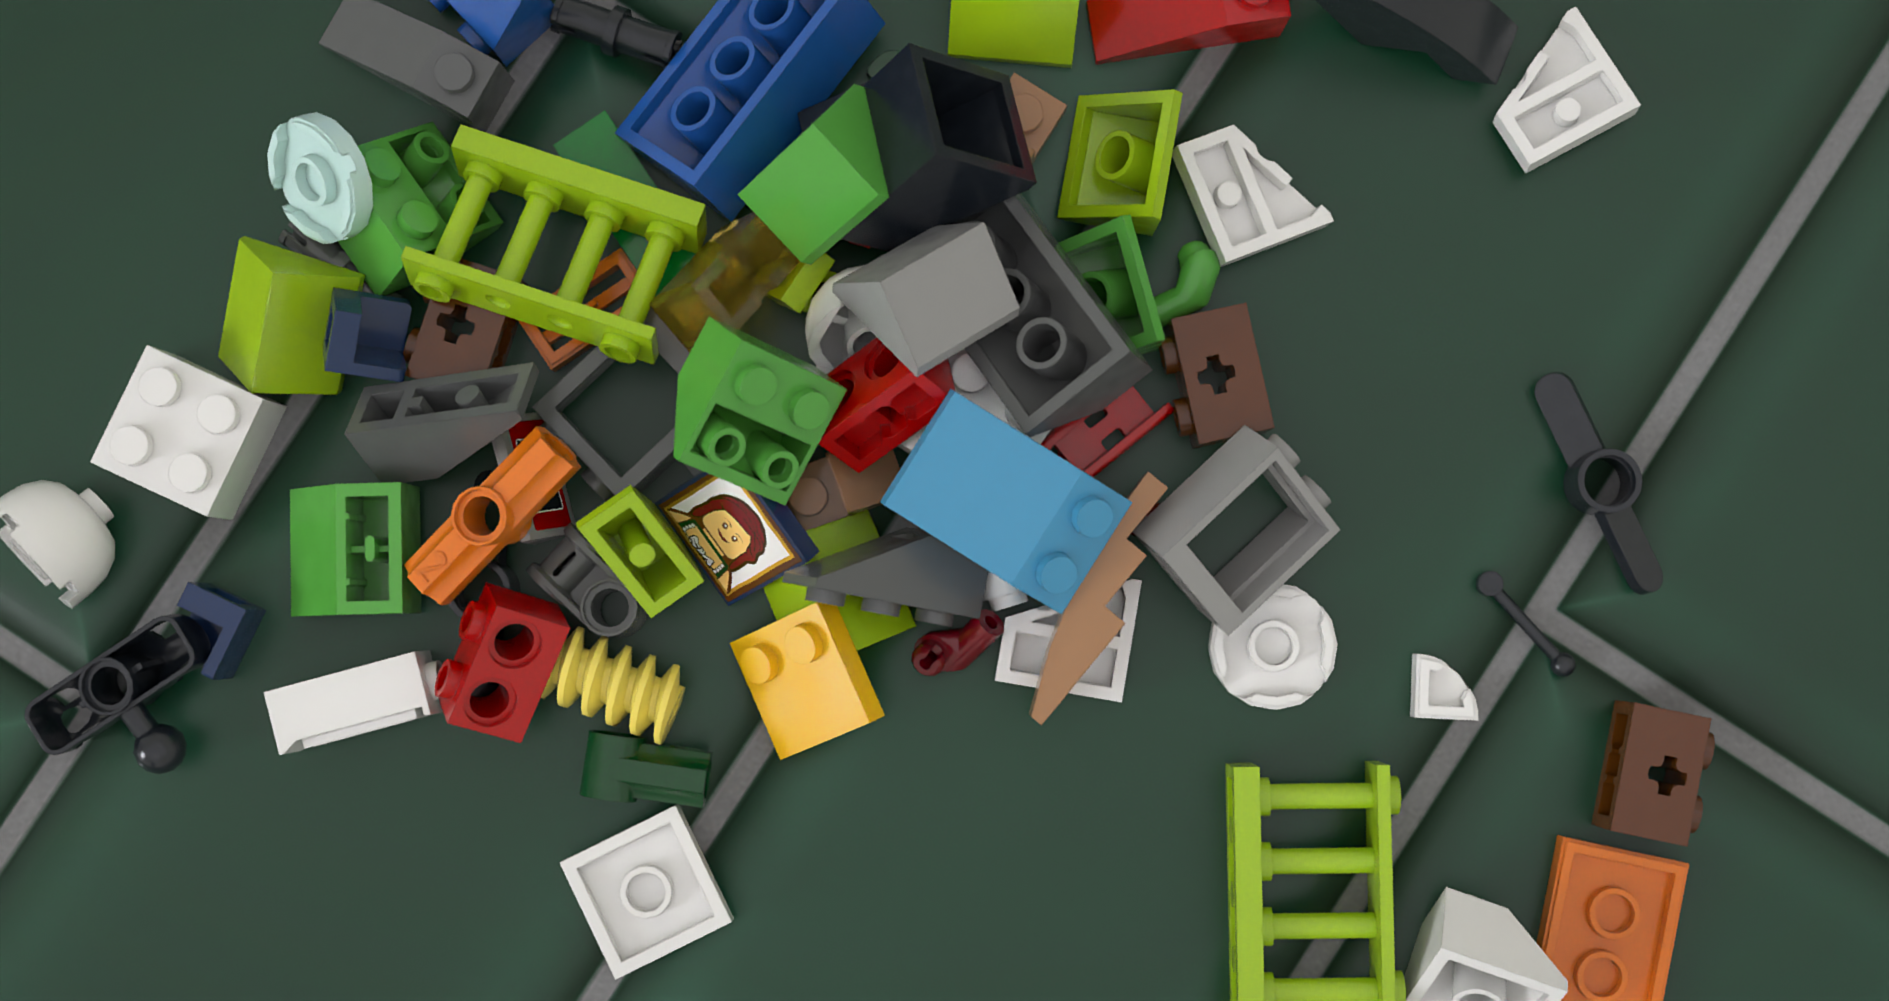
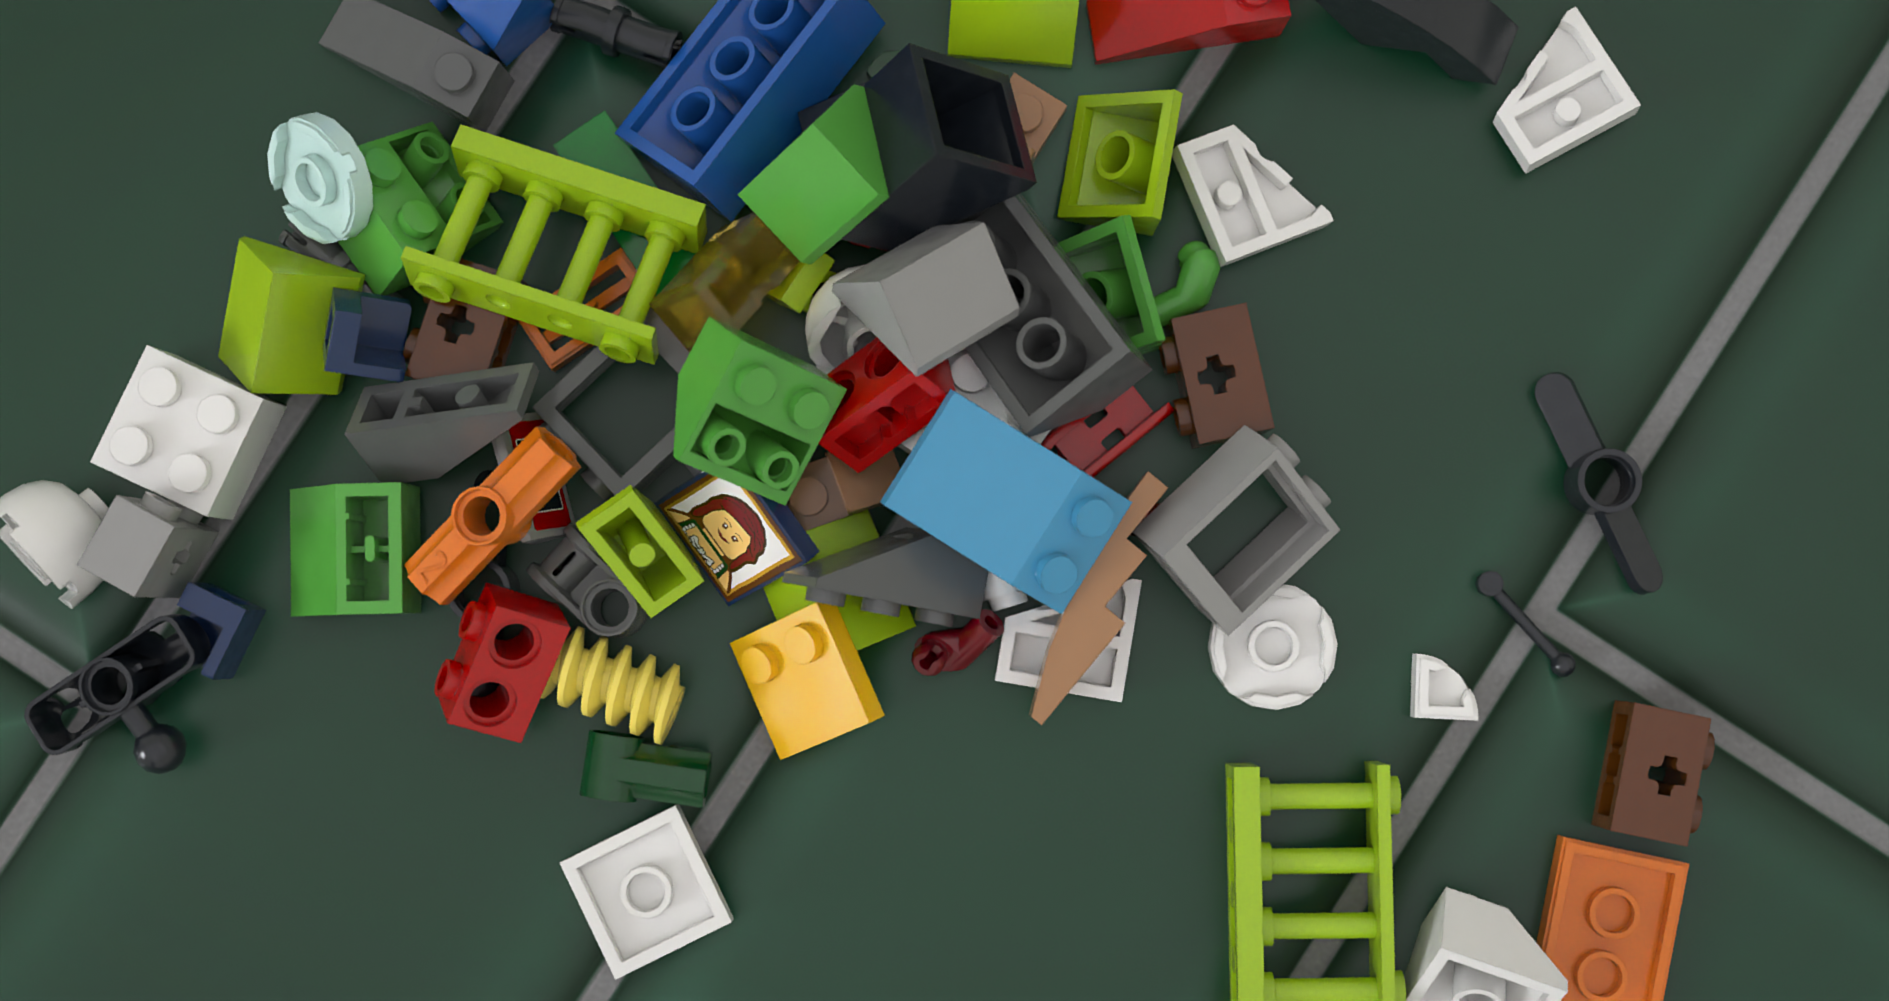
(148, 546): none -> light grey brick
(354, 701): white window -> none

